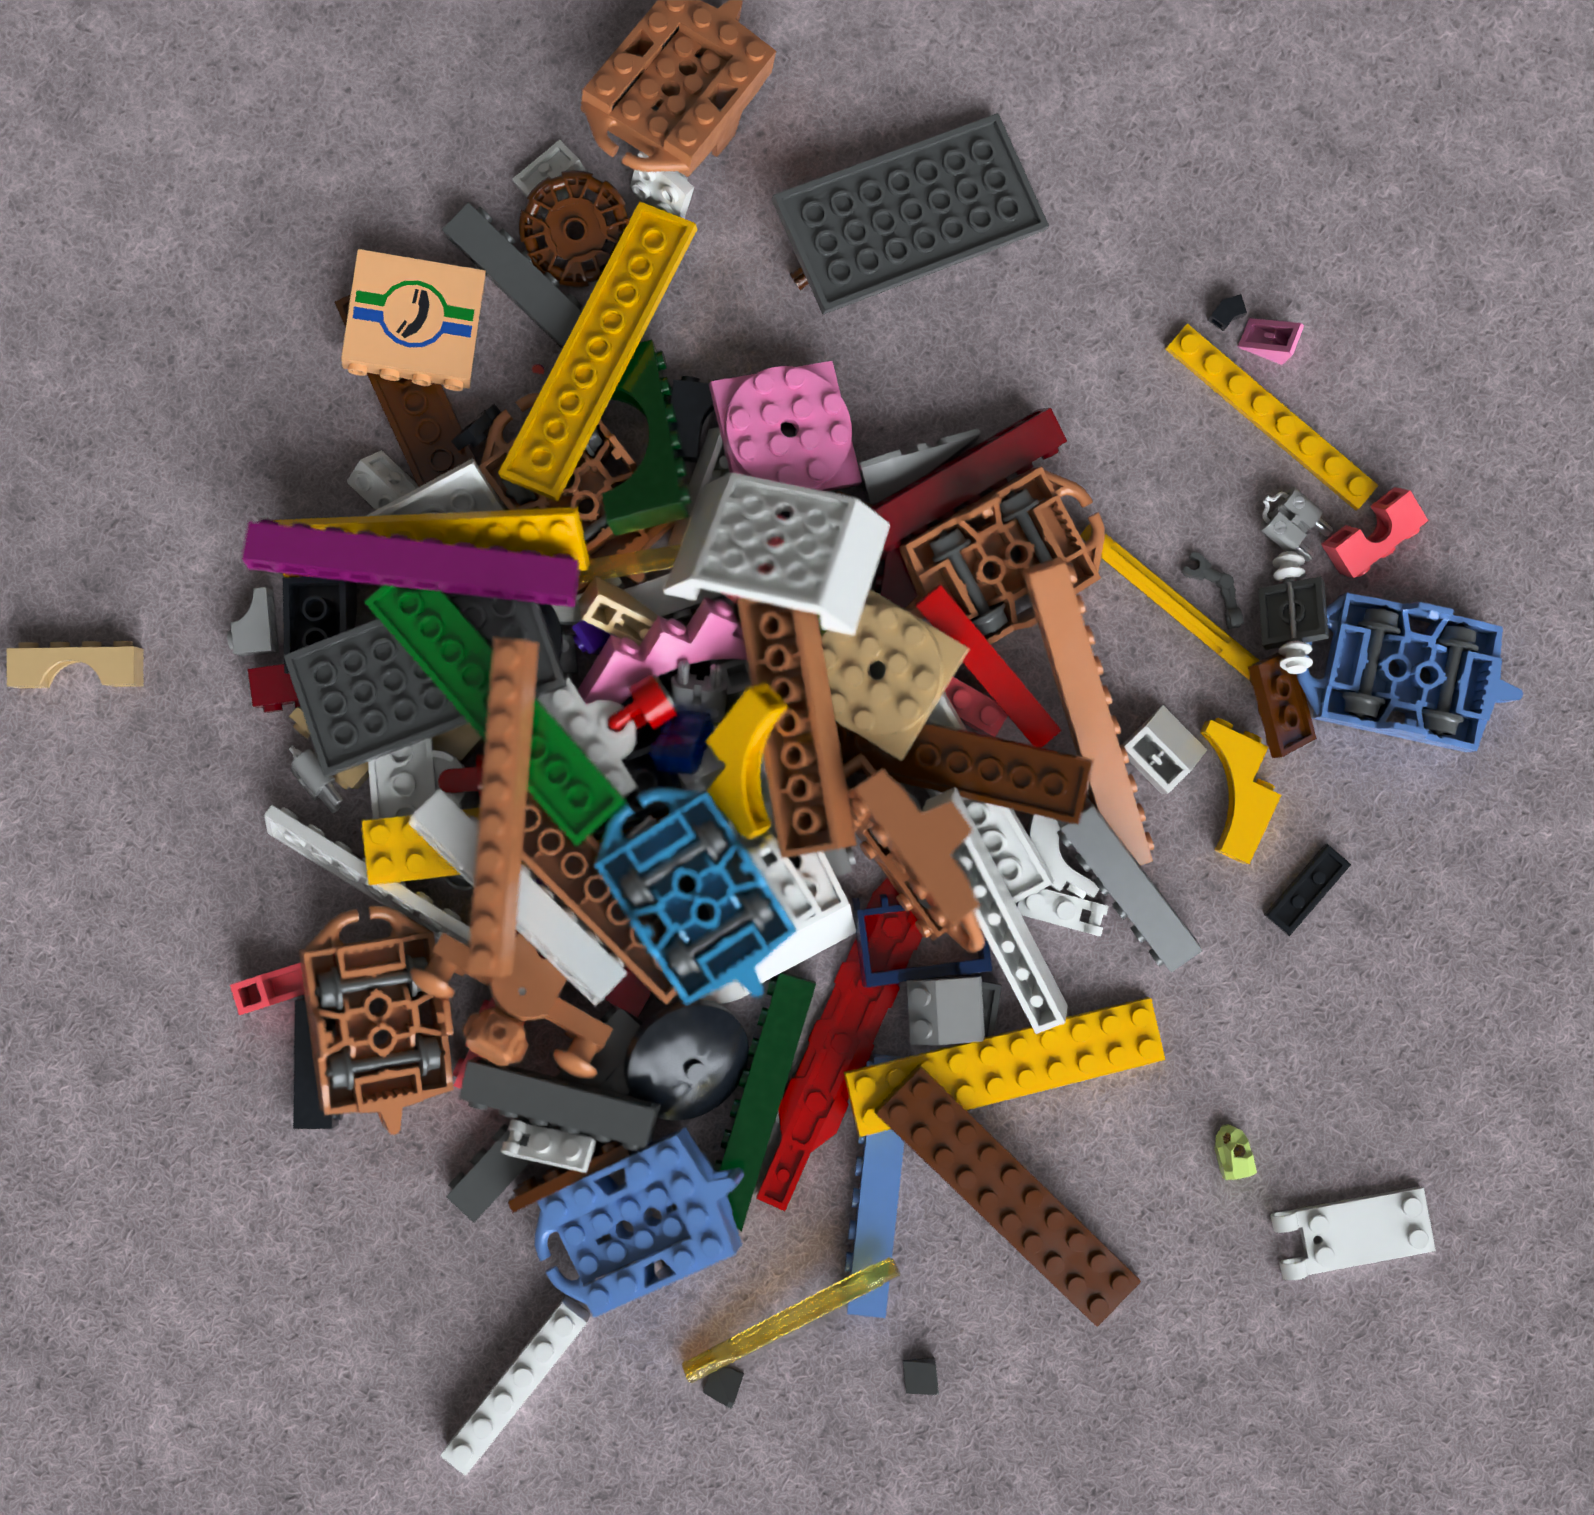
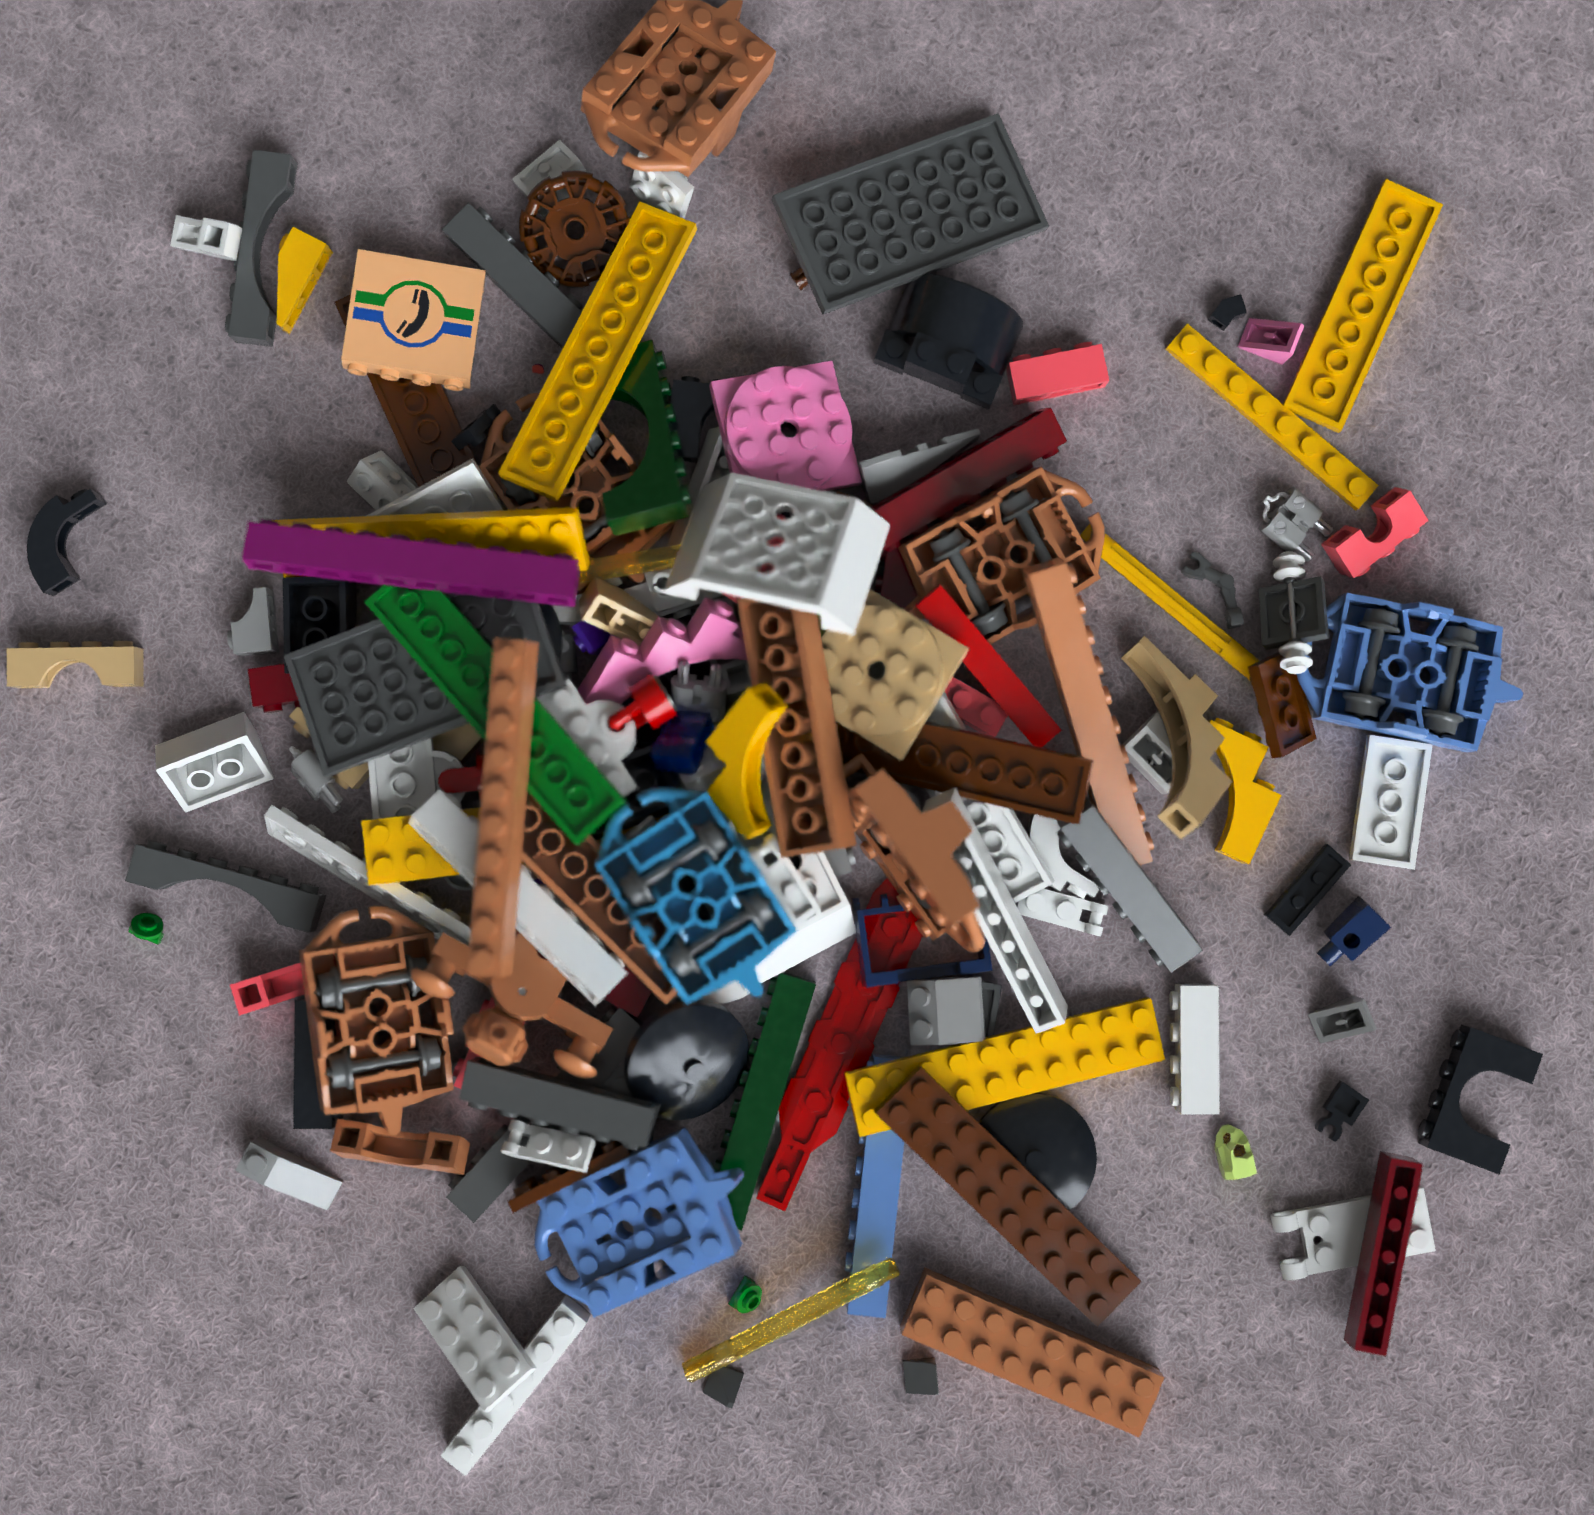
(49, 535): none -> black arch
(147, 927): none -> green plate
(206, 237): none -> white arch
(213, 762): none -> white slope
(269, 187): none -> dark grey arch
(288, 1173): none -> slope
(289, 905): none -> dark grey arch
(299, 269): none -> yellow slope
(415, 1150): none -> nougat arch
(474, 1338): none -> white plate
(656, 583): none -> white bracket
(747, 1296): none -> green plate
(951, 331): none -> black piece
(1032, 1352): none -> nougat brick
(1048, 1142): none -> black dish
(1057, 373): none -> coral brick
(1192, 739): none -> tan arch
(1195, 1048): none -> white brick
(1342, 1019): none -> light grey slope
(1343, 1106): none -> black plate
(1362, 305): none -> yellow plate
(1365, 929): none -> dark blue torso
(1383, 1253): none -> dark red brick
(1390, 802): none -> white plate
(1470, 1055): none -> black arch

